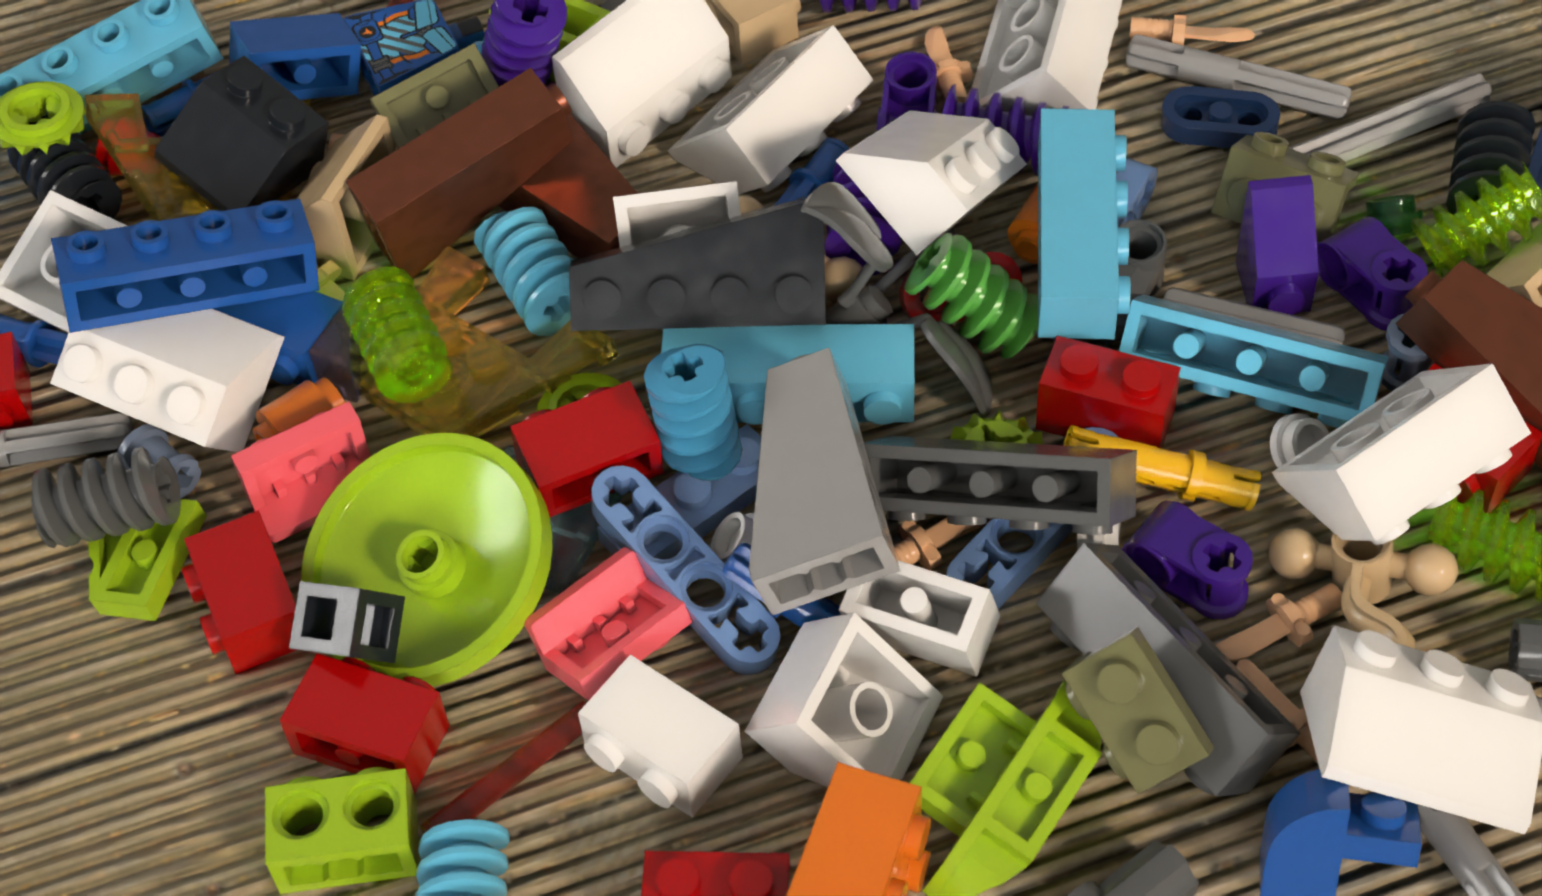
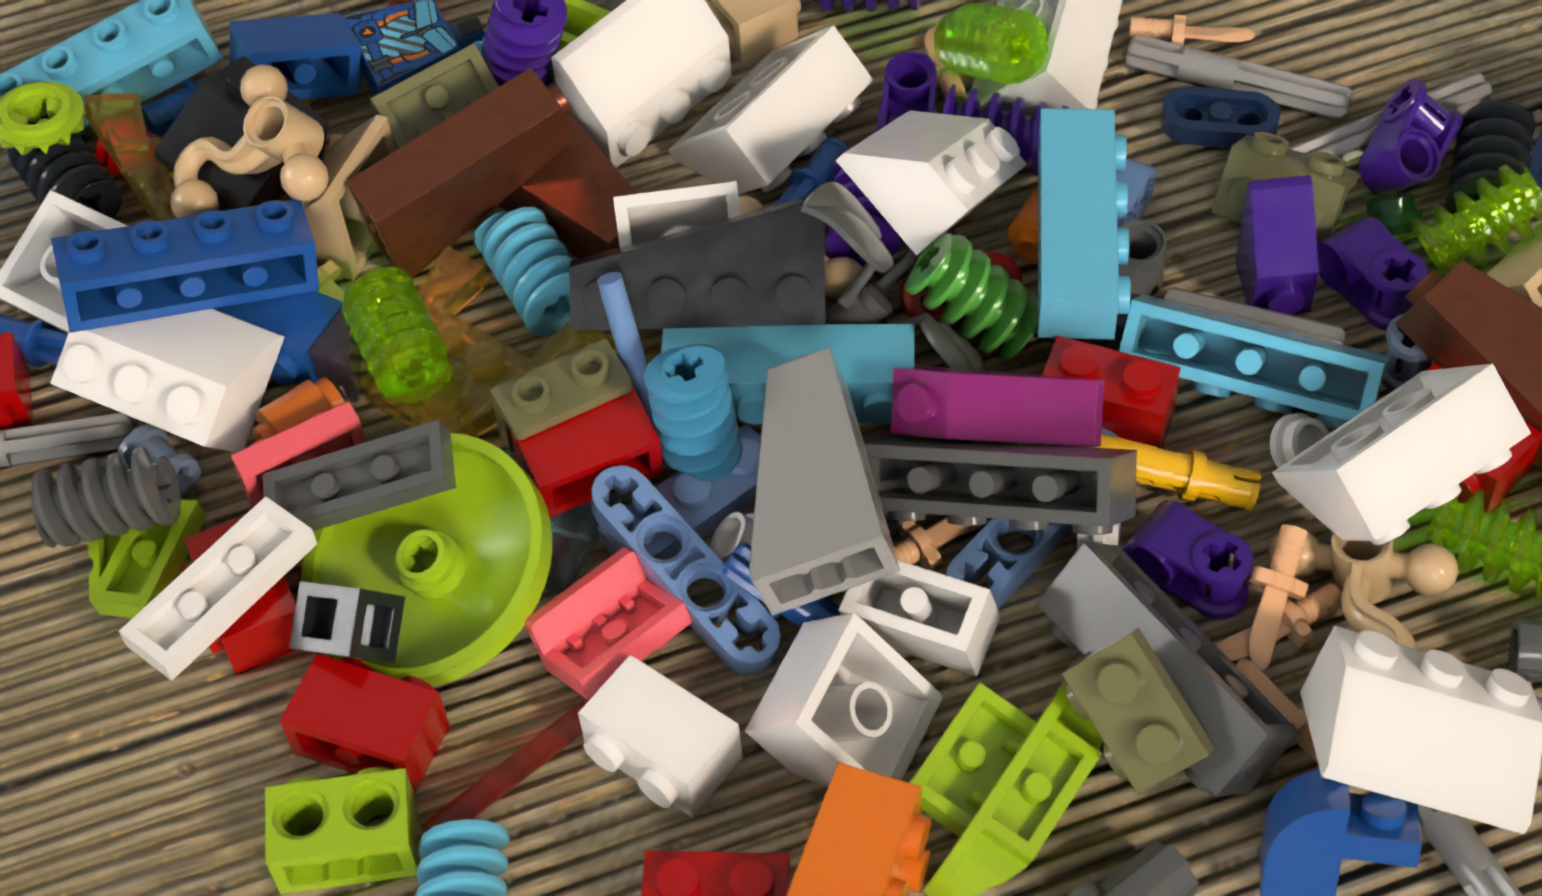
(218, 588): none -> white plate
(271, 136): none -> tan piece
(365, 476): none -> dark grey plate
(559, 391): none -> olive bracket
(625, 333): none -> medium blue bar
(991, 42): none -> clear neon green piece
(997, 406): none -> magenta slope
(1278, 585): none -> light nougat piece
(1408, 141): none -> dark purple piece

